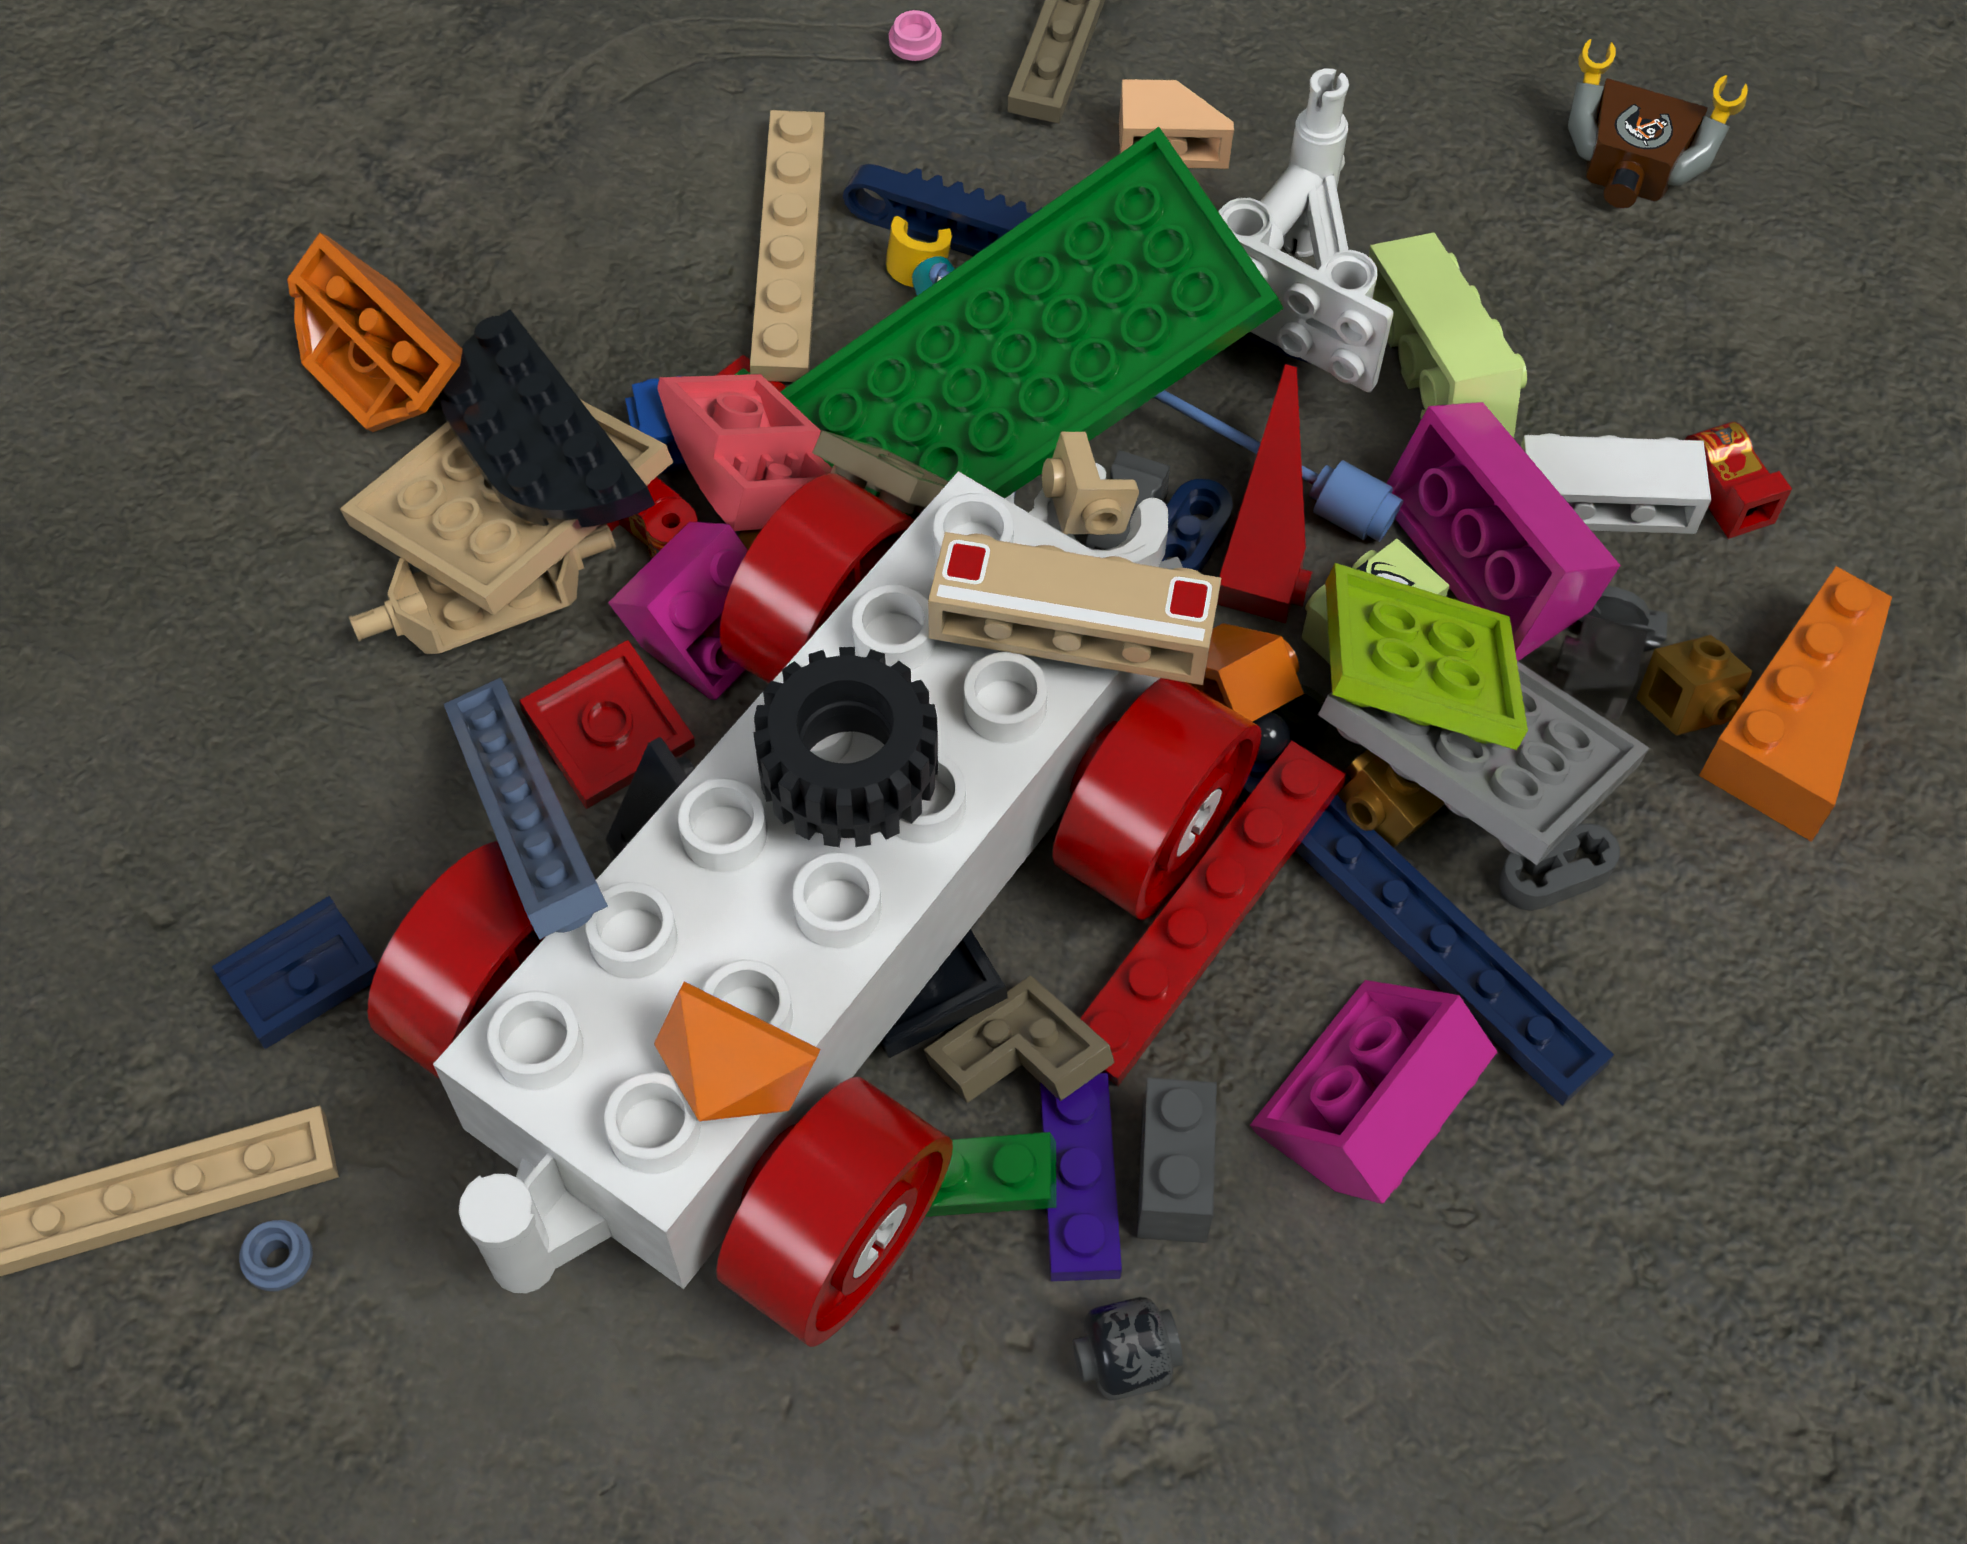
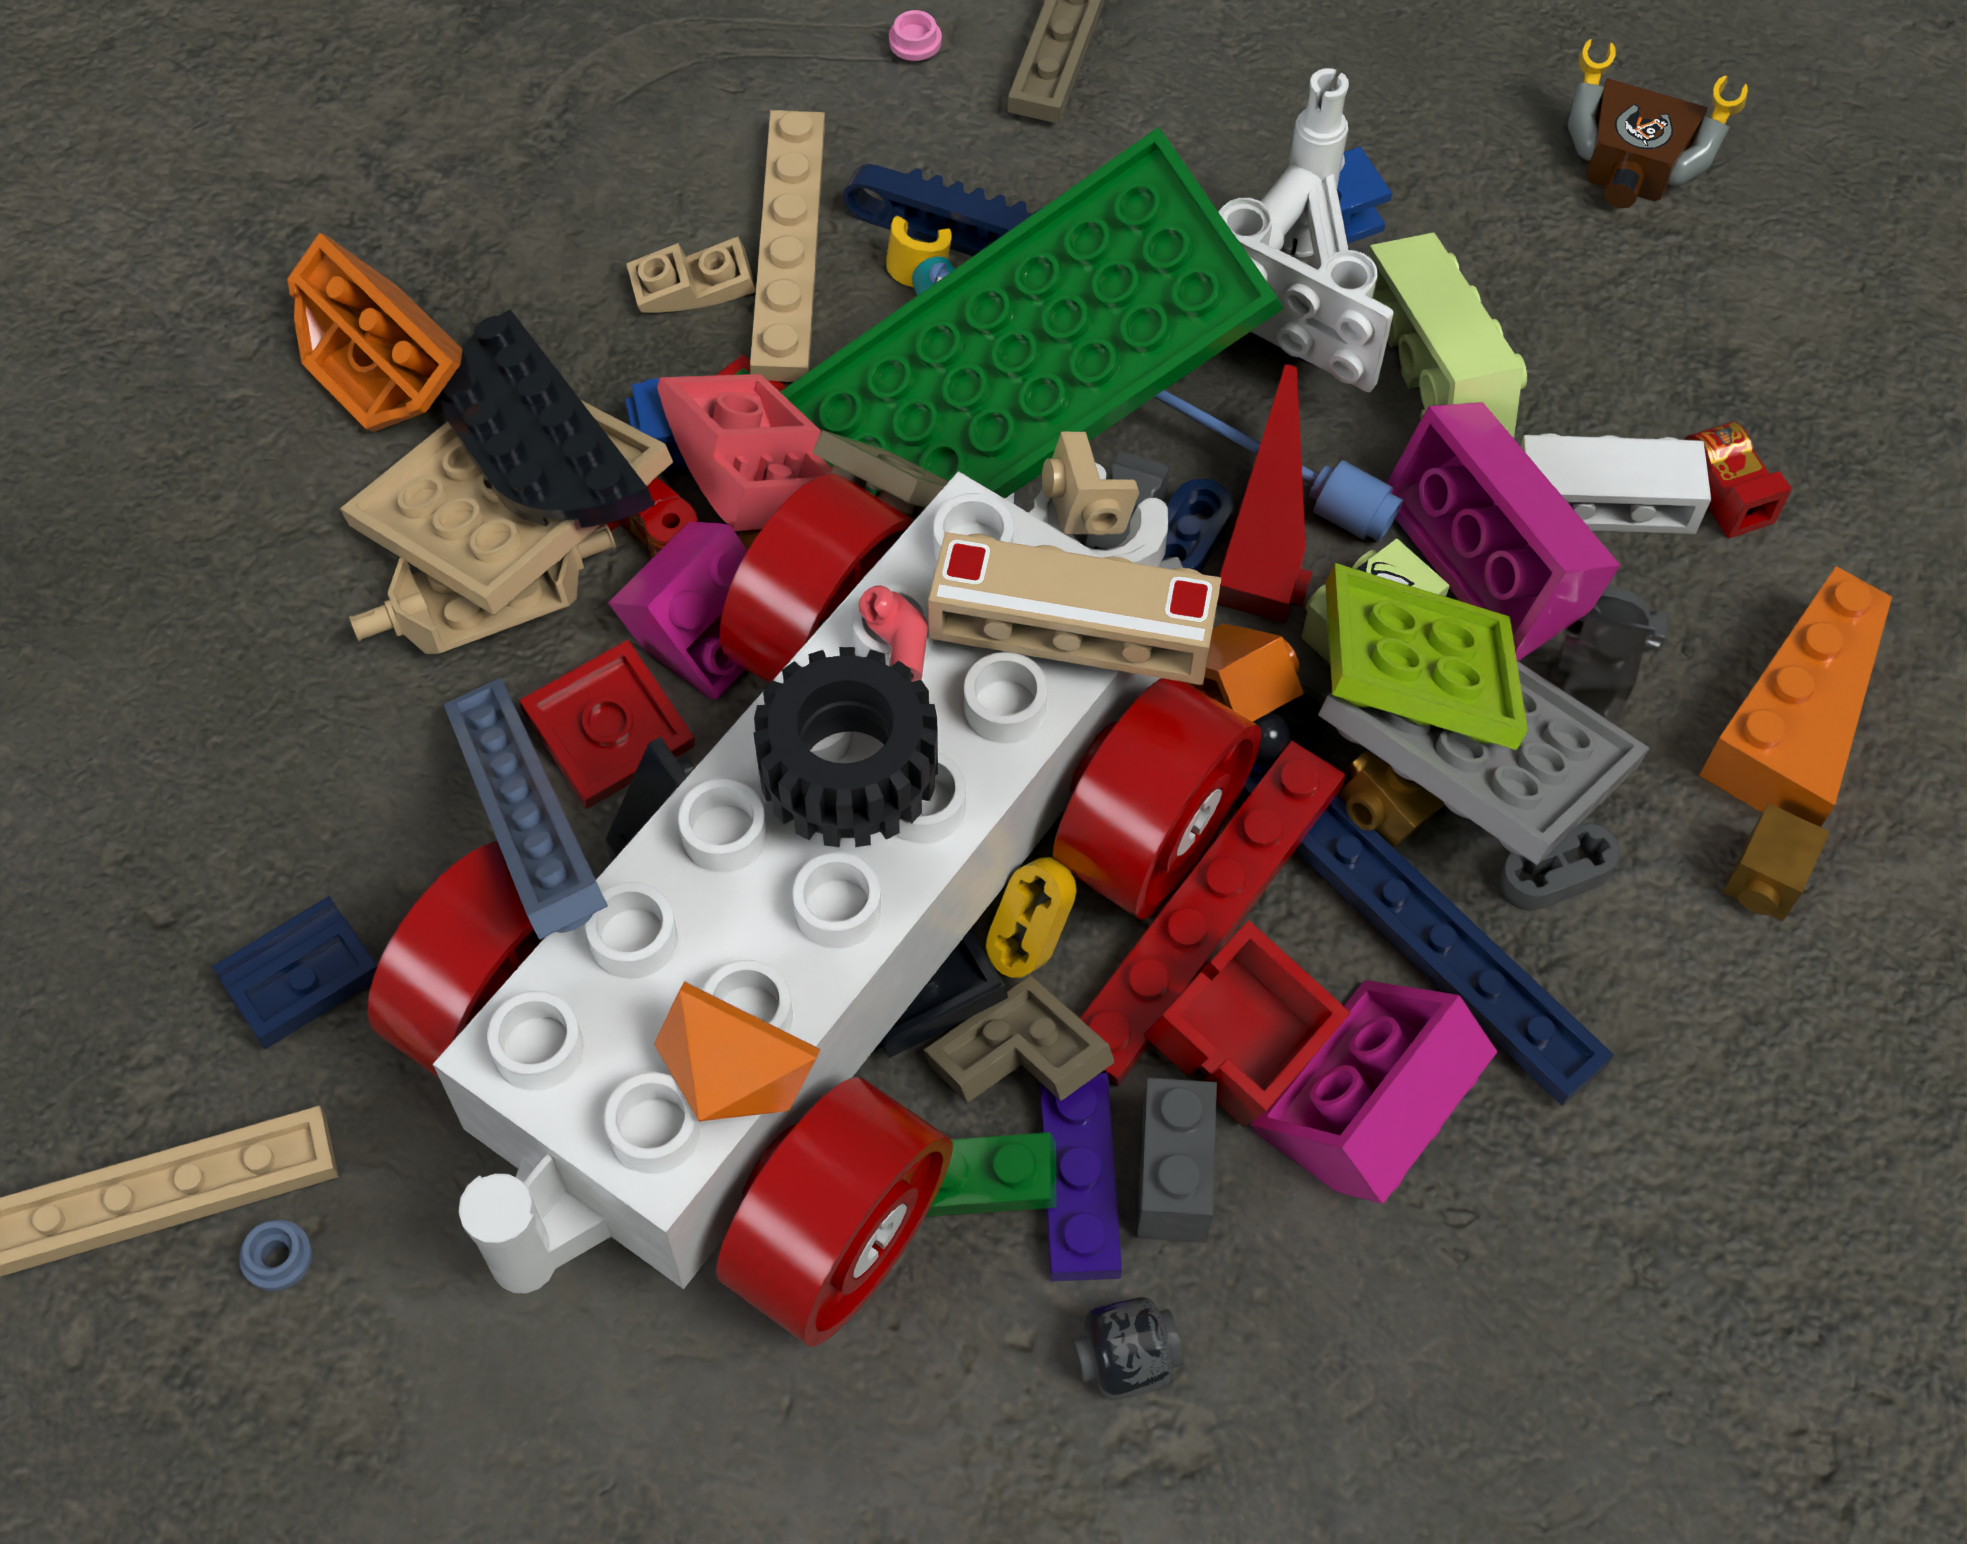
(681, 282): none -> tan slope
(898, 625): none -> coral arm
(1019, 912): none -> yellow beam
(1190, 123): light nougat slope -> none
(1248, 1023): none -> red piece
(1358, 192): none -> blue window
(1694, 684): pearl gold brick -> none
(1776, 862): none -> pearl gold brick

